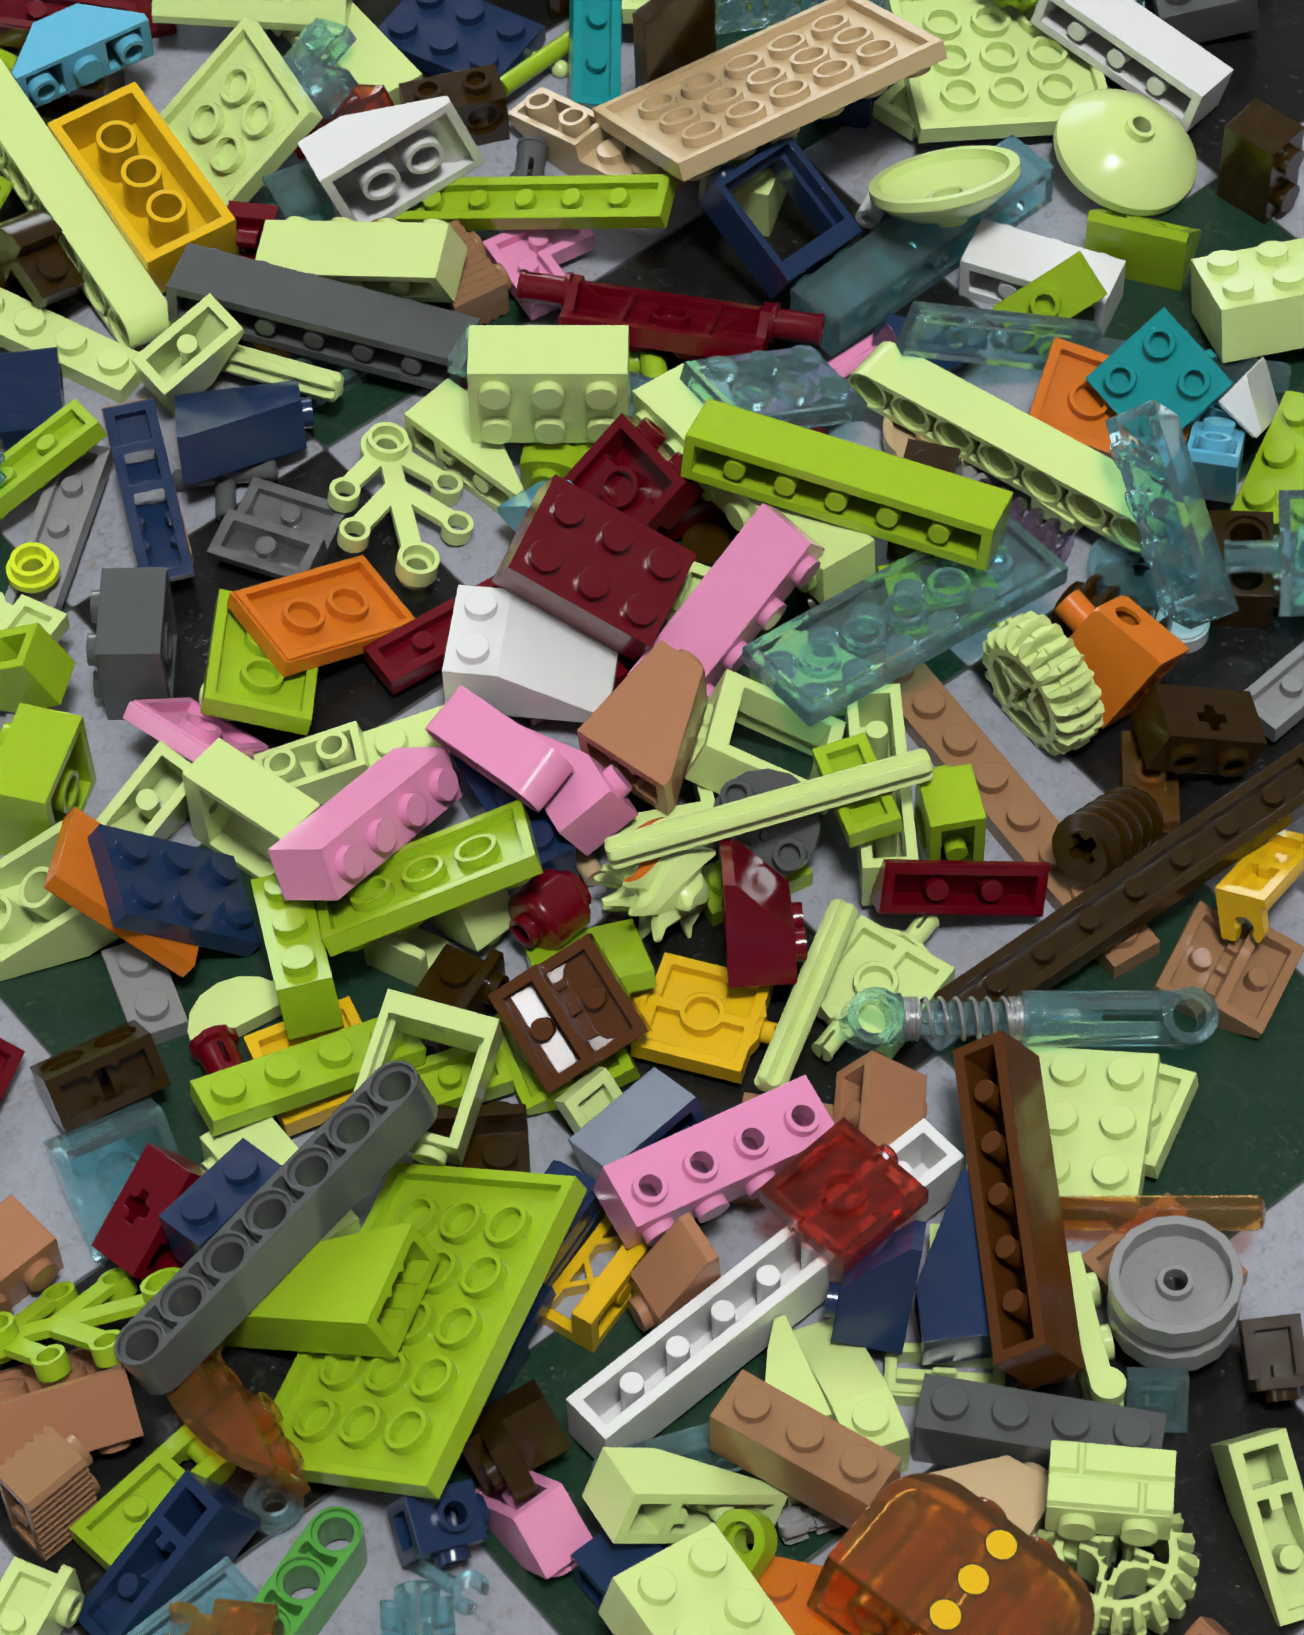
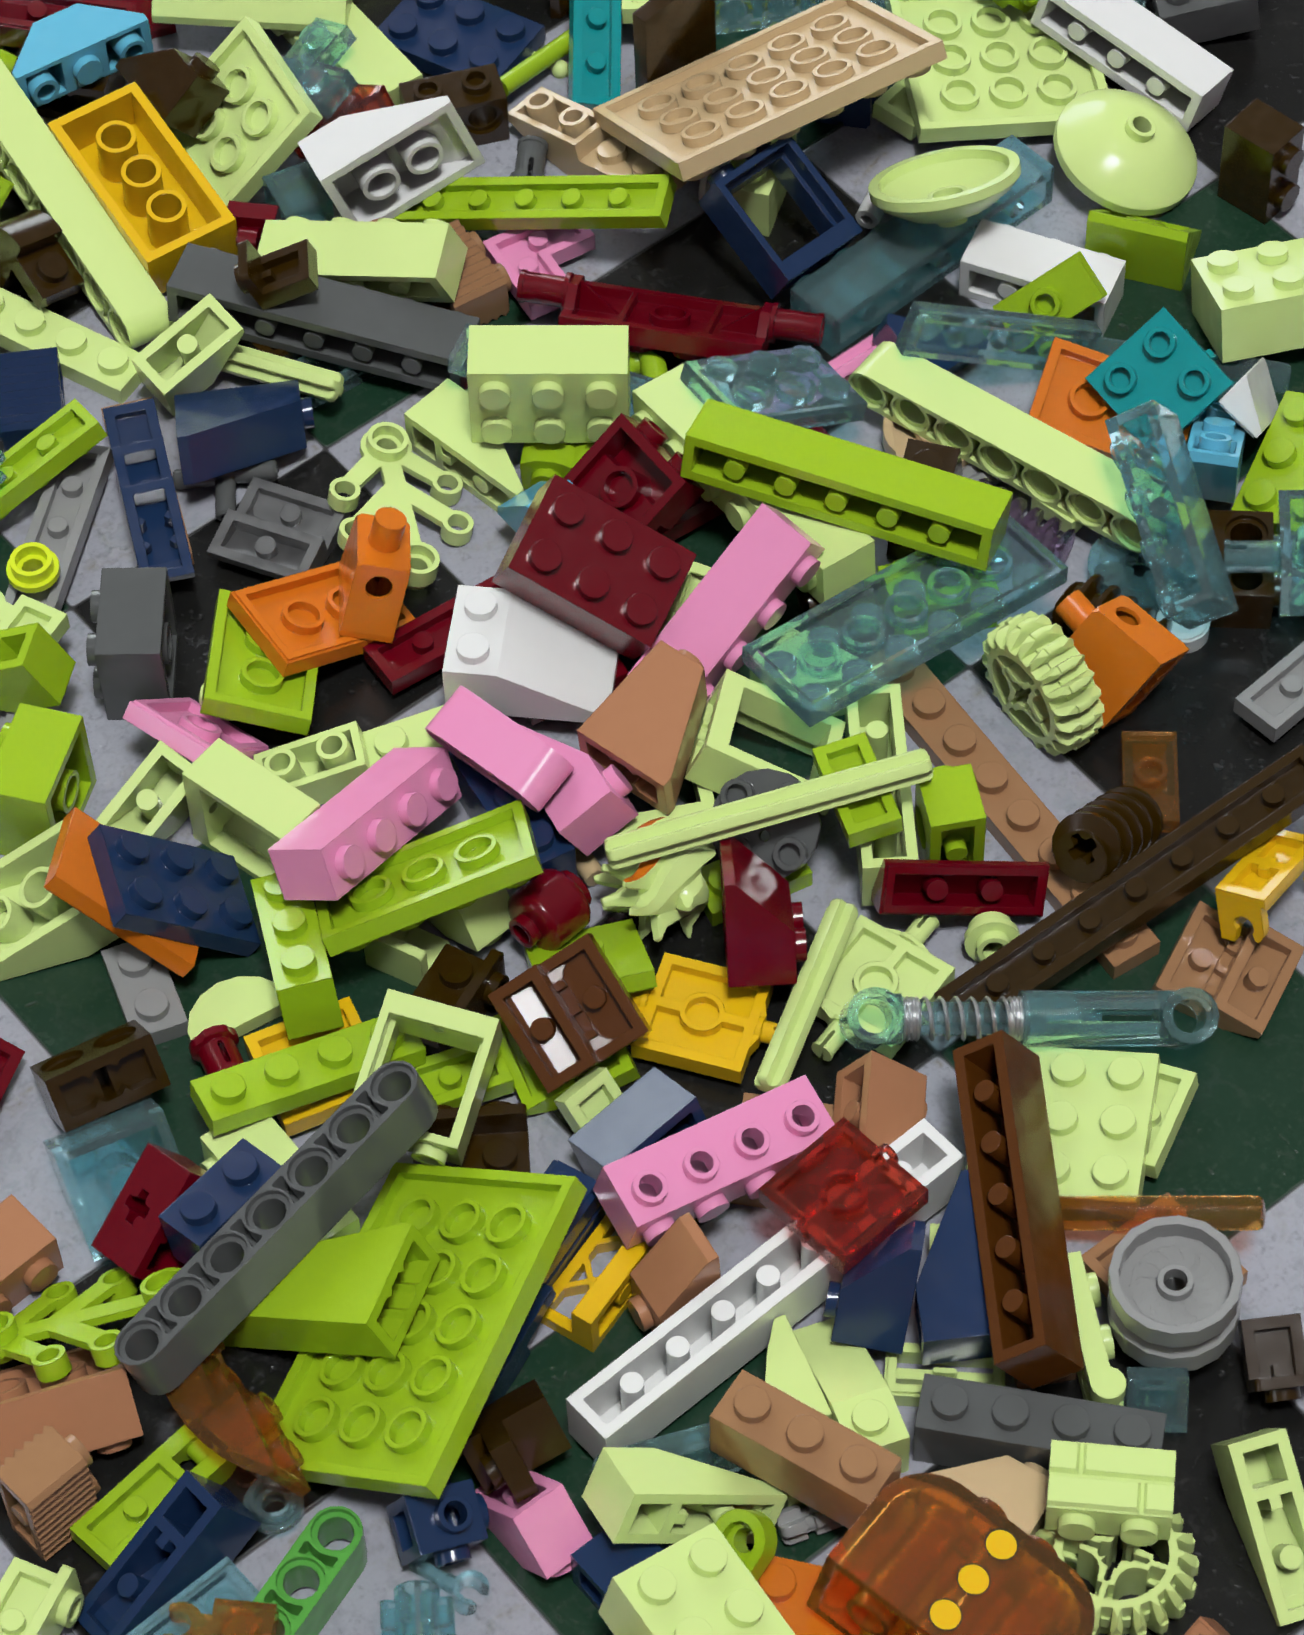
(177, 86): none -> dark brown slope
(277, 275): none -> dark brown bracket
(378, 549): none -> orange torso
(707, 541): dark brown tile -> none
(988, 934): none -> yellowish green plate
(1198, 730): dark brown brick -> none

